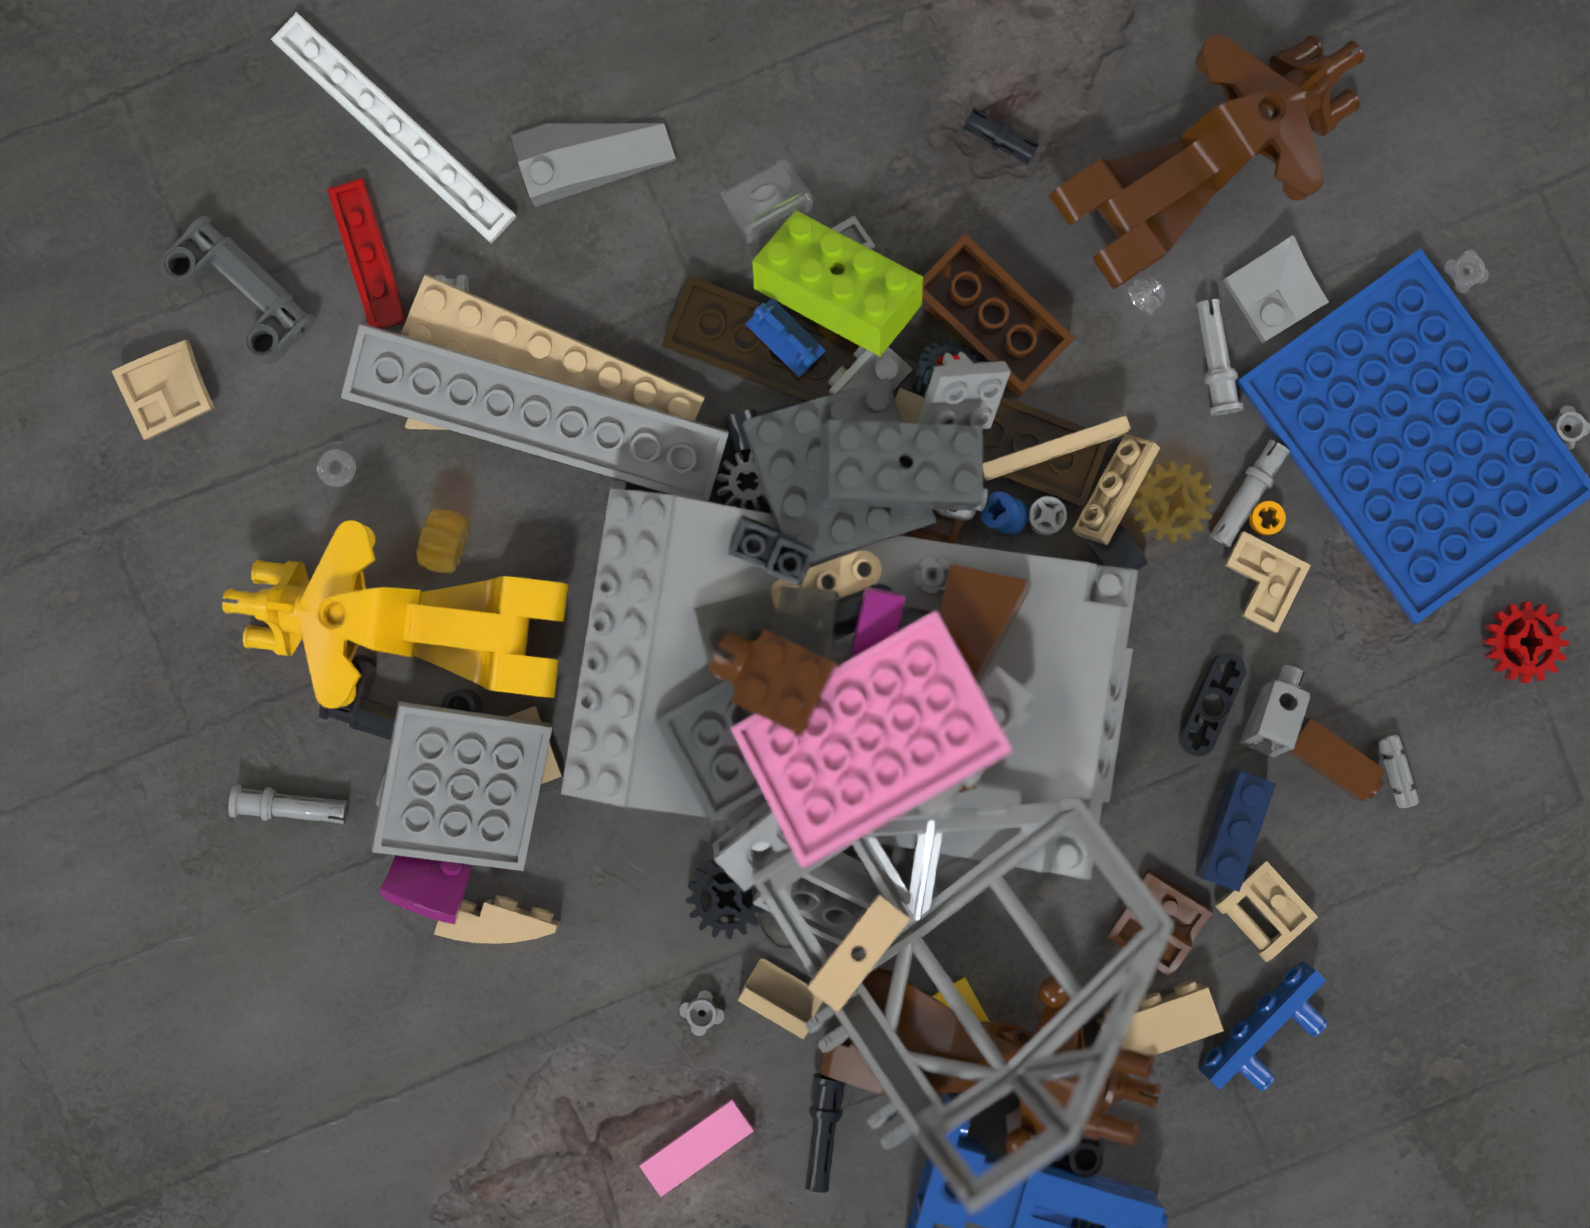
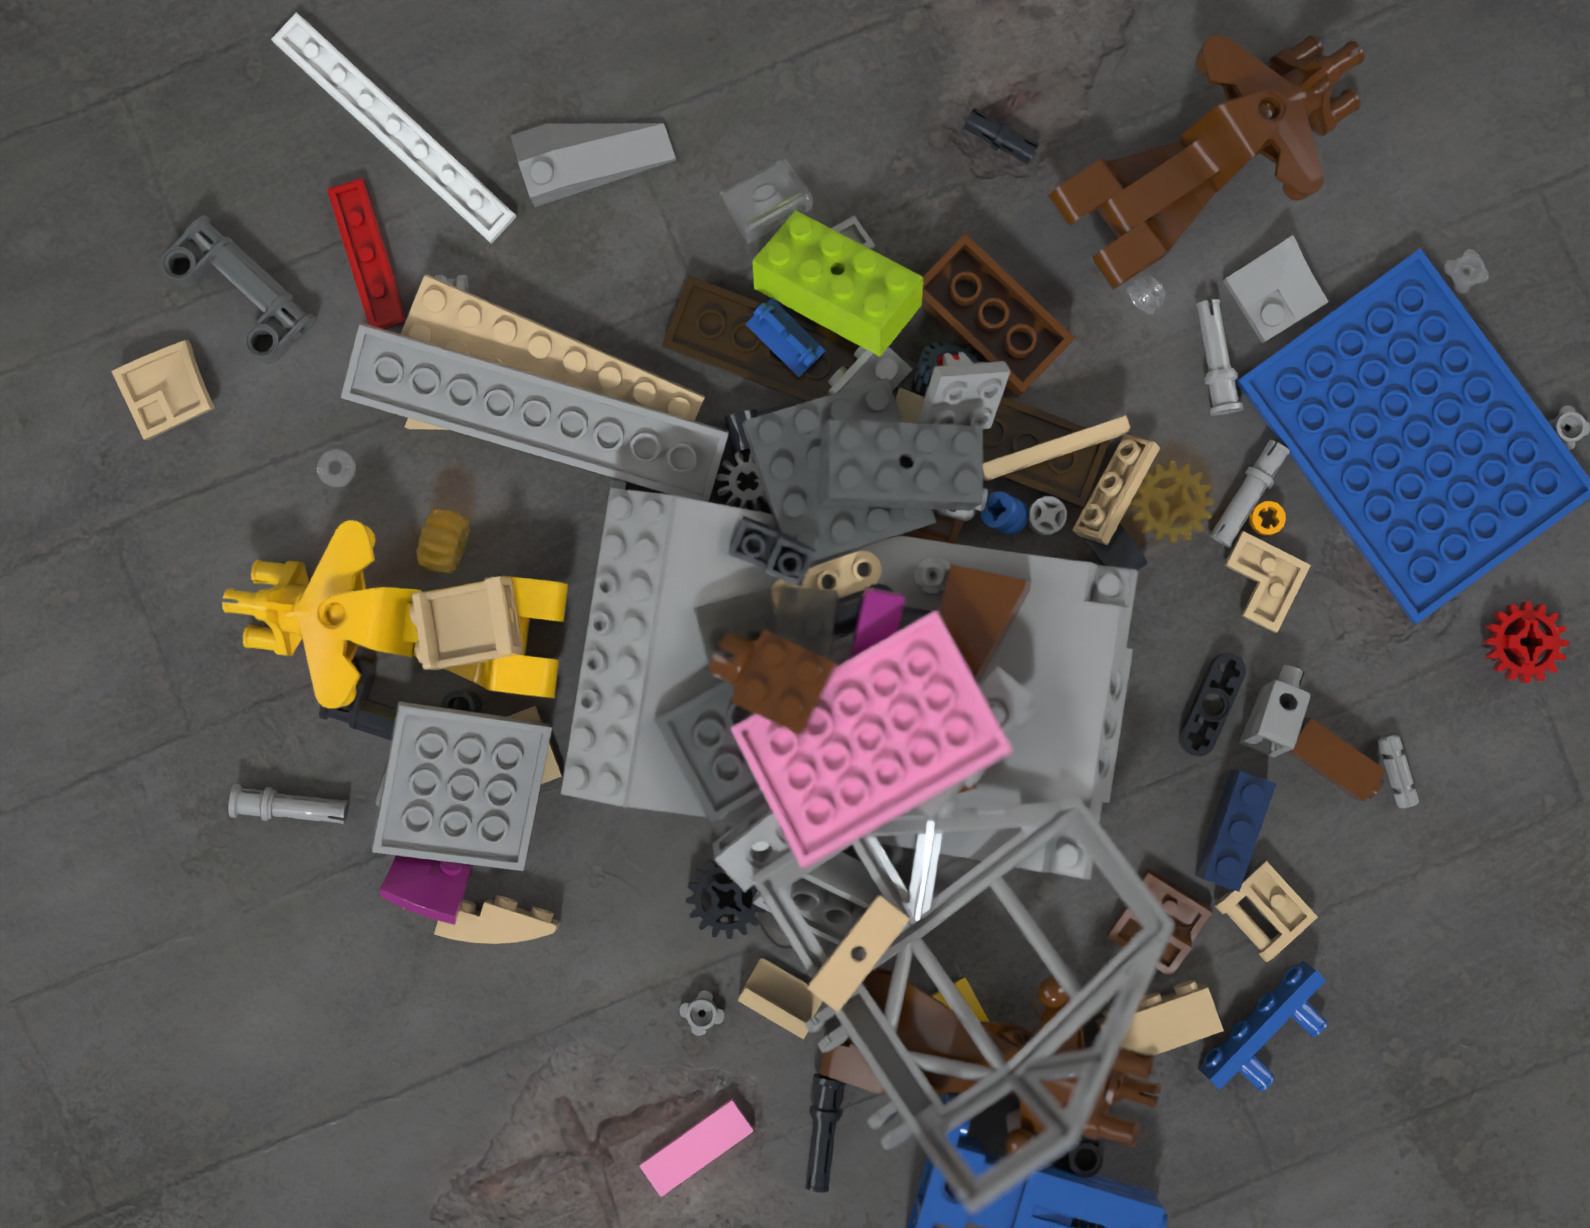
(466, 624): none -> tan panel

